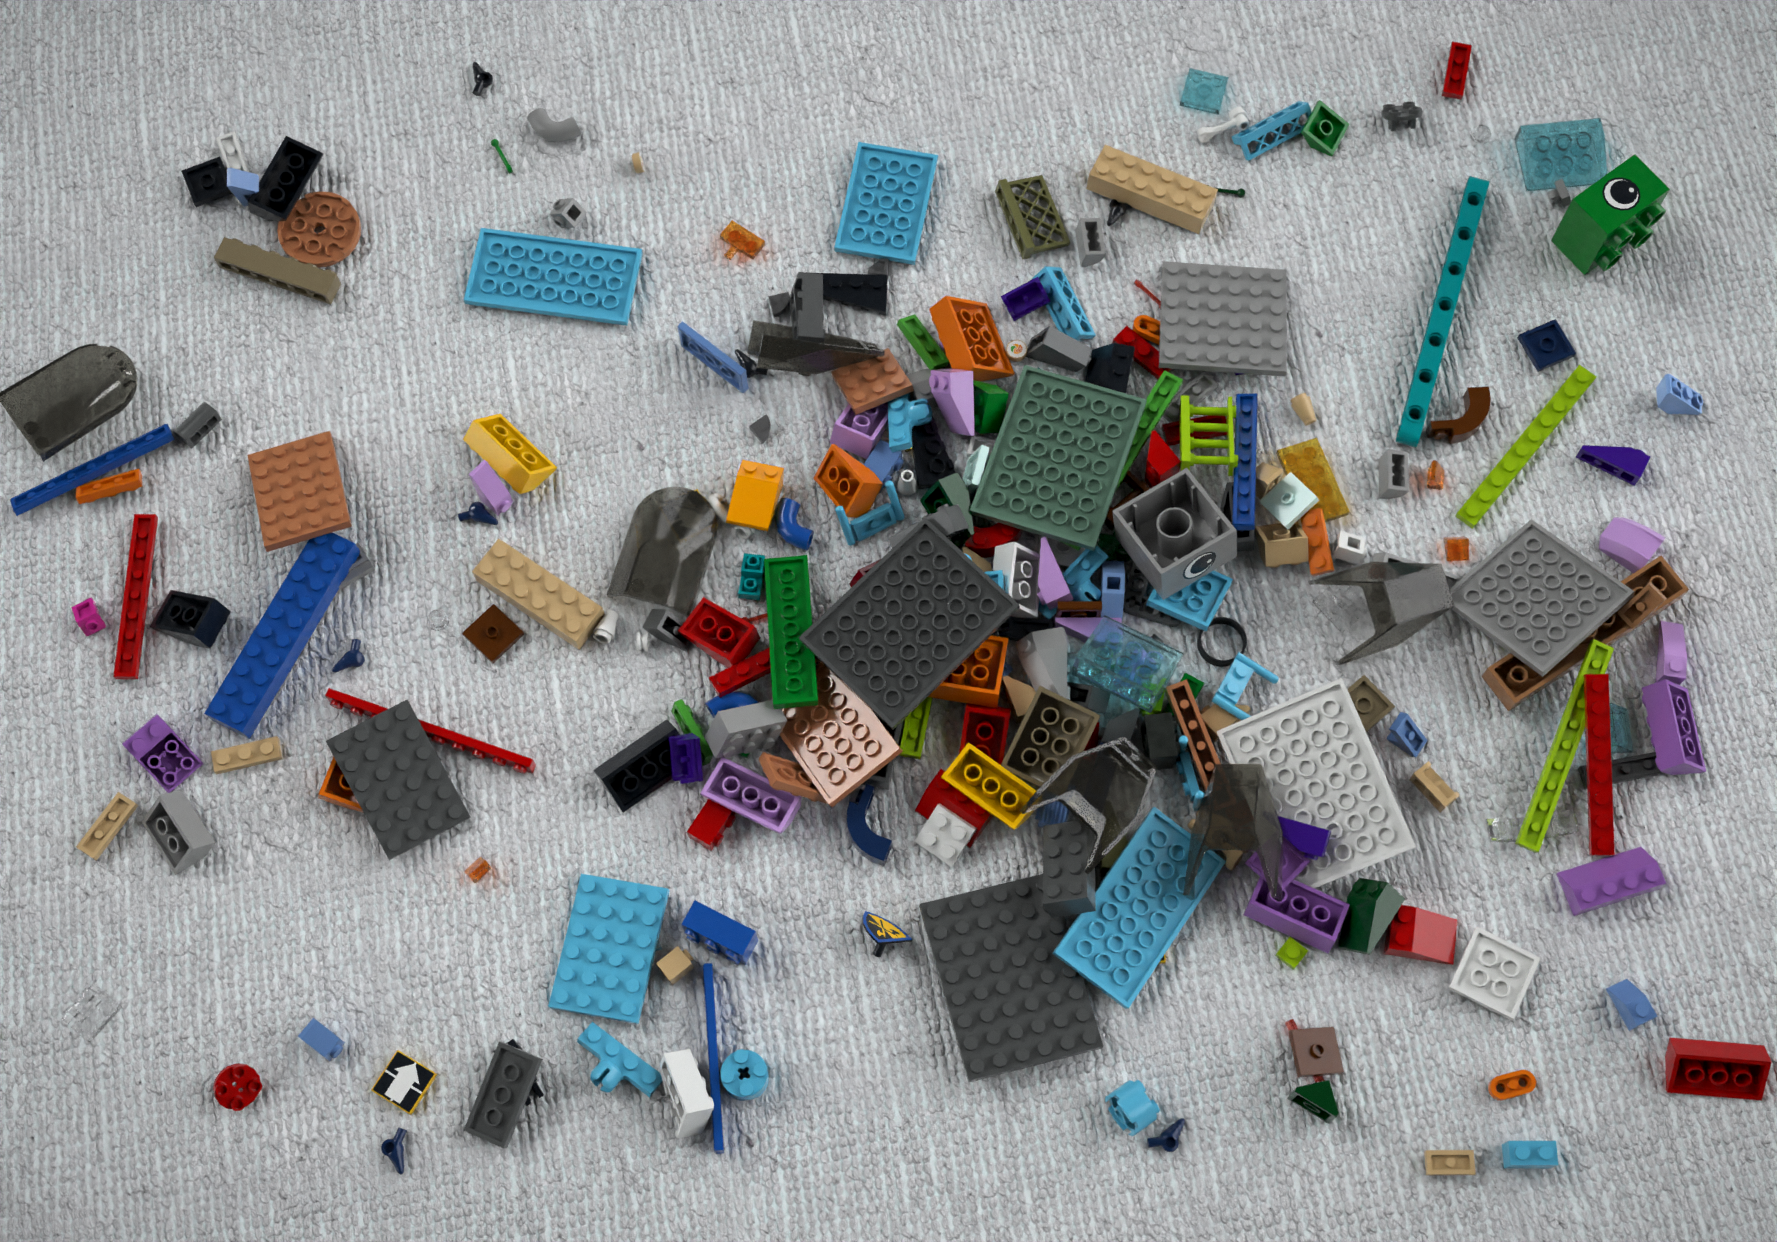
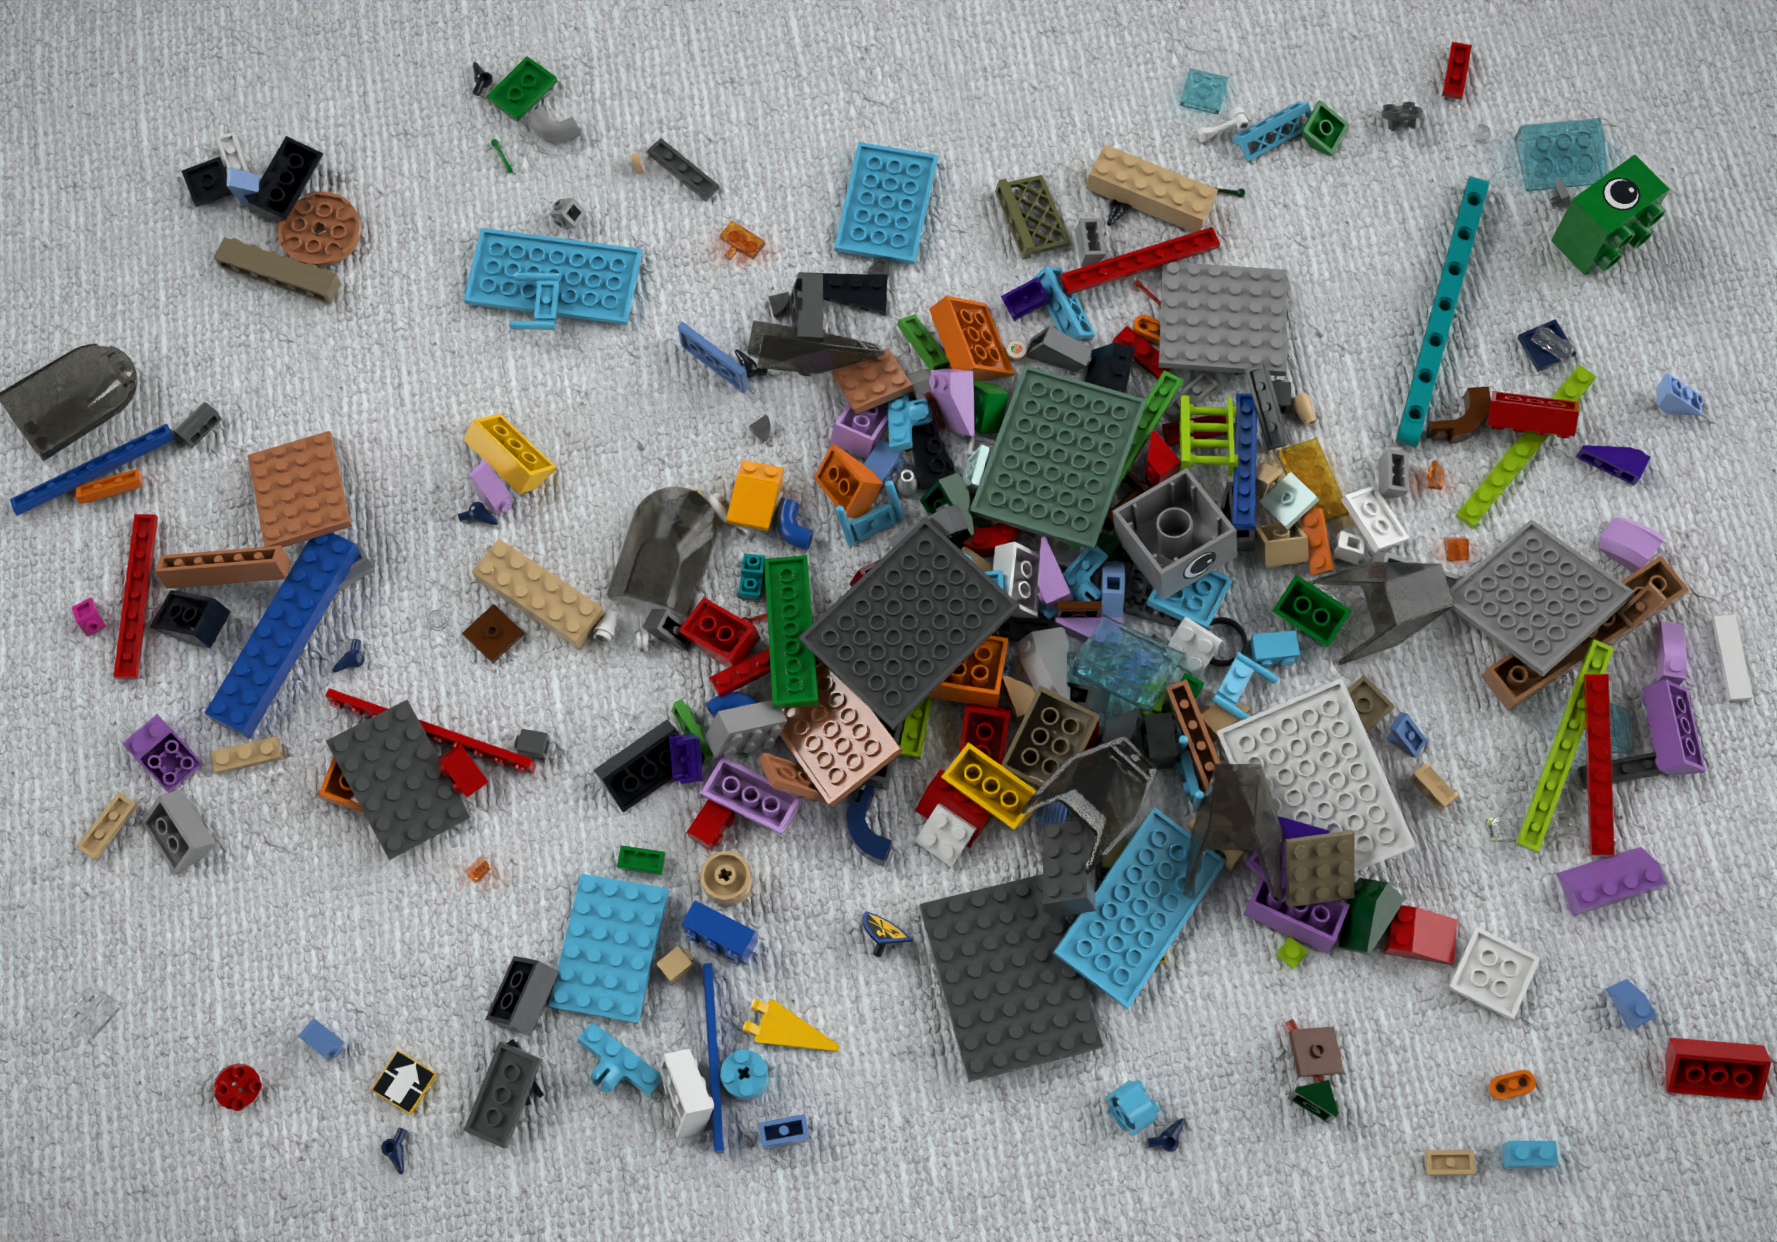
(223, 567): none -> nougat brick
(462, 770): none -> red brick
(522, 88): none -> green plate
(522, 995): none -> black slope
(532, 744): none -> dark grey brick
(545, 303): none -> medium azure plate
(641, 860): none -> green plate
(683, 169): none -> dark grey tile
(725, 865): none -> tan wheel
(784, 1132): none -> medium blue brick
(785, 1029): none -> yellow flag
(928, 395): none -> clear red hinge
(1139, 261): none -> red plate
(1196, 644): none -> white plate
(1267, 406): none -> dark grey tile
(1275, 648): none -> medium azure brick
(1283, 395): none -> dark grey brick
(1312, 610): none -> green slope
(1320, 868): none -> dark tan plate
(1375, 519): none -> white plate
(1533, 414): none -> red slope
(1552, 343): none -> clear plate
(1732, 658): none -> white tile

